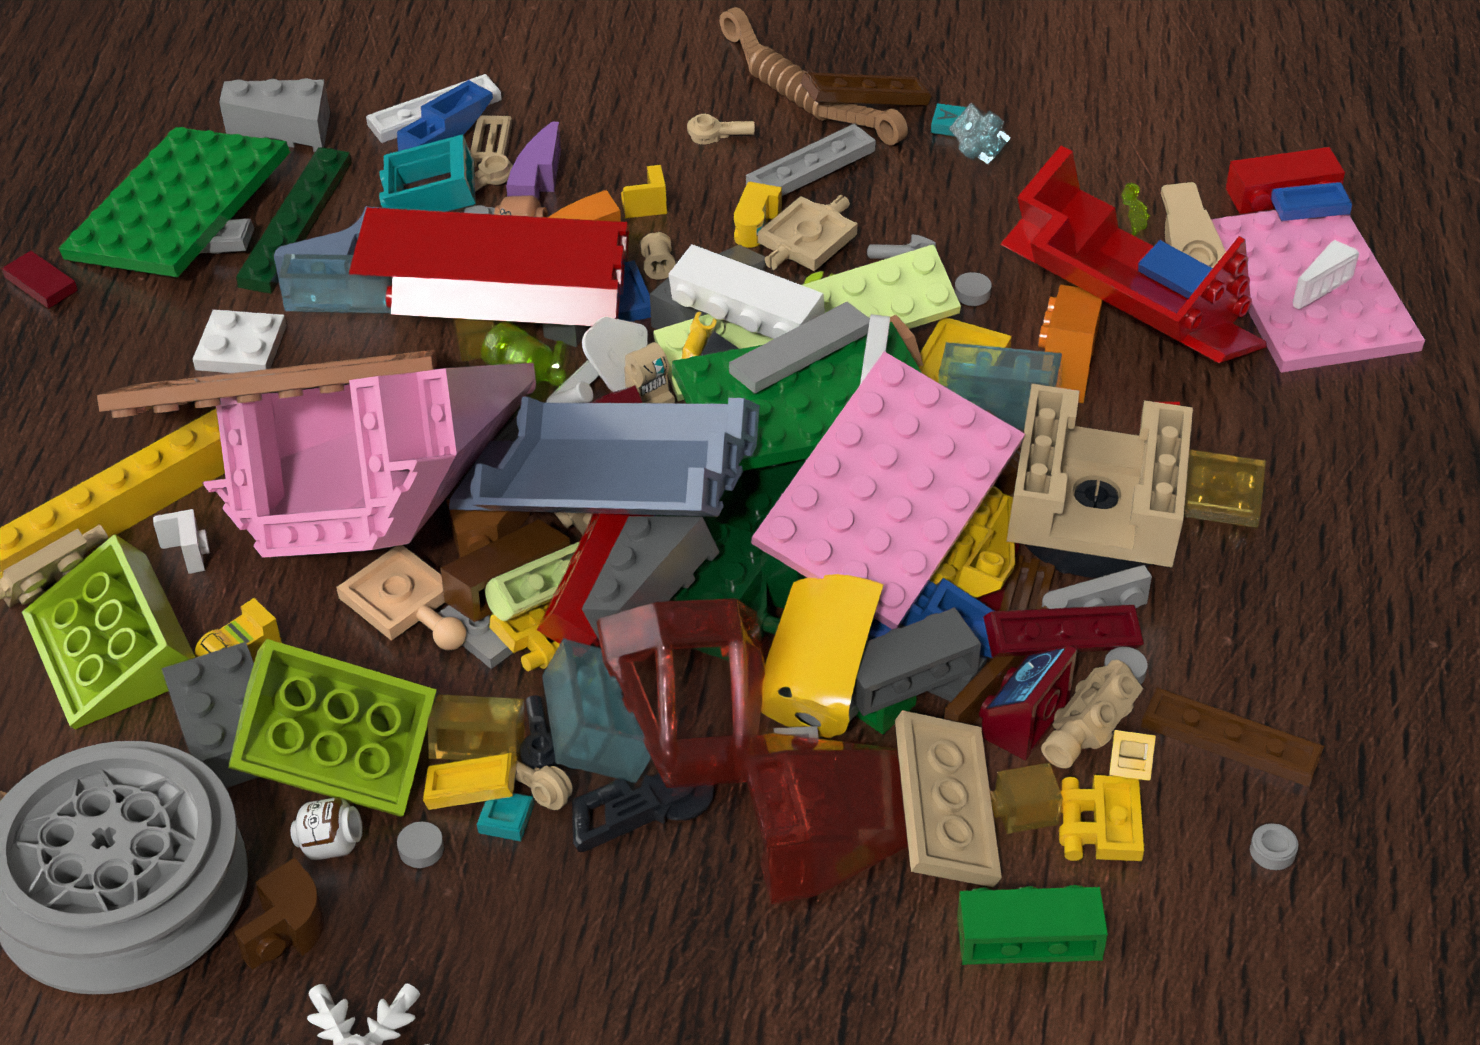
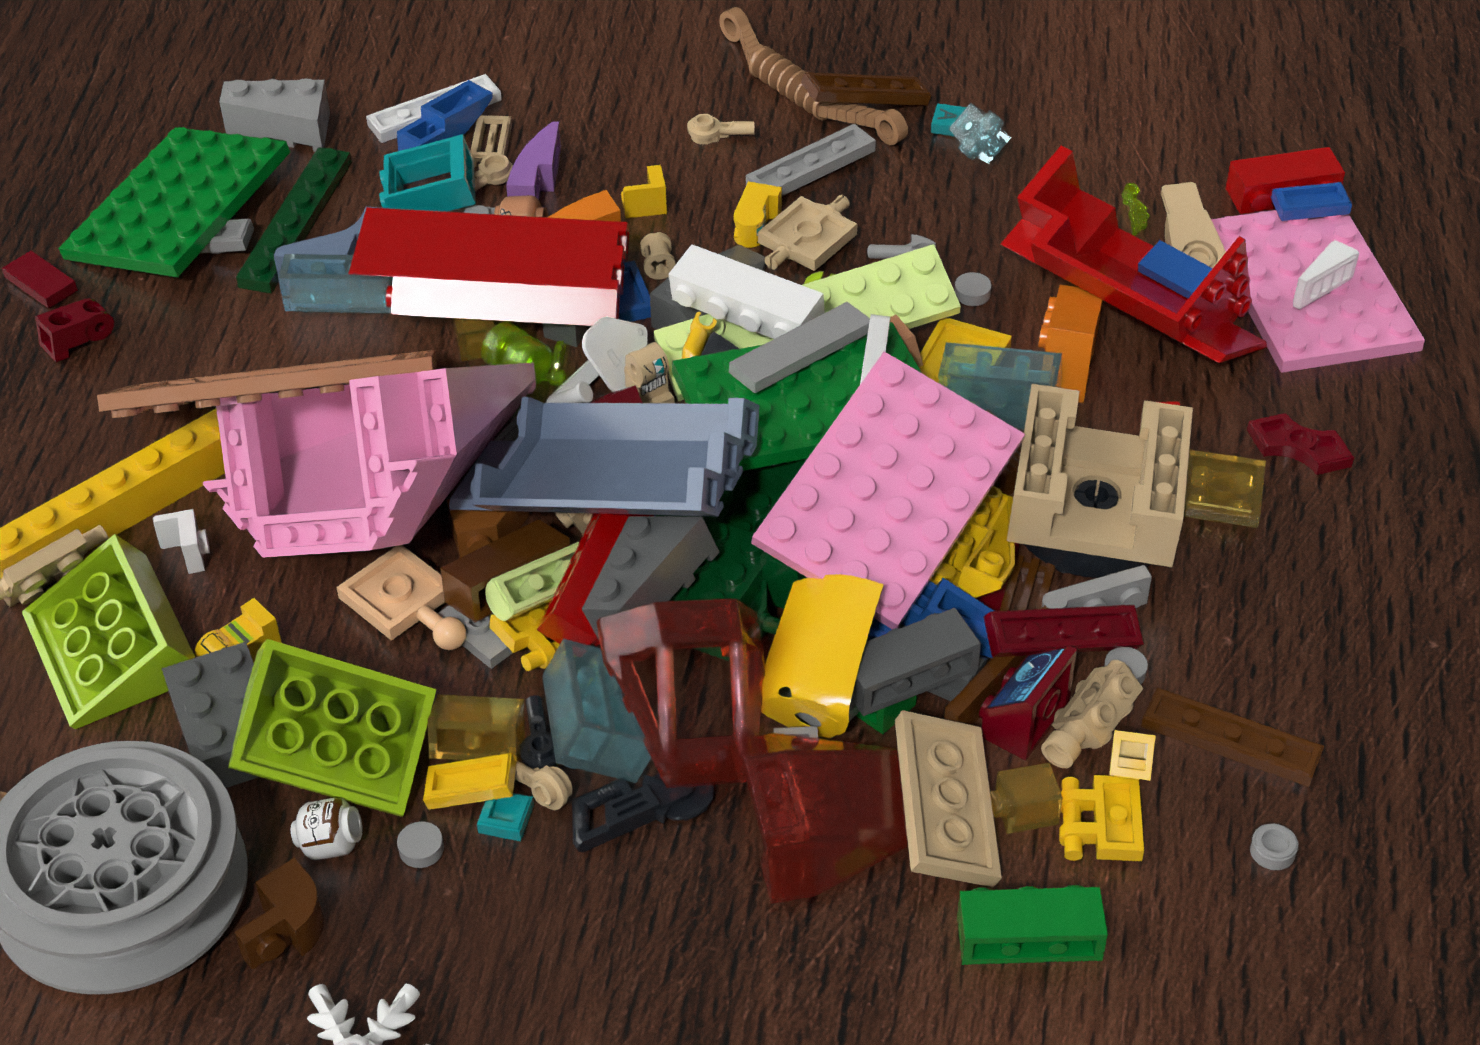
(72, 326): none -> dark red leg
(239, 341): white plate -> none
(1317, 449): none -> dark red tile

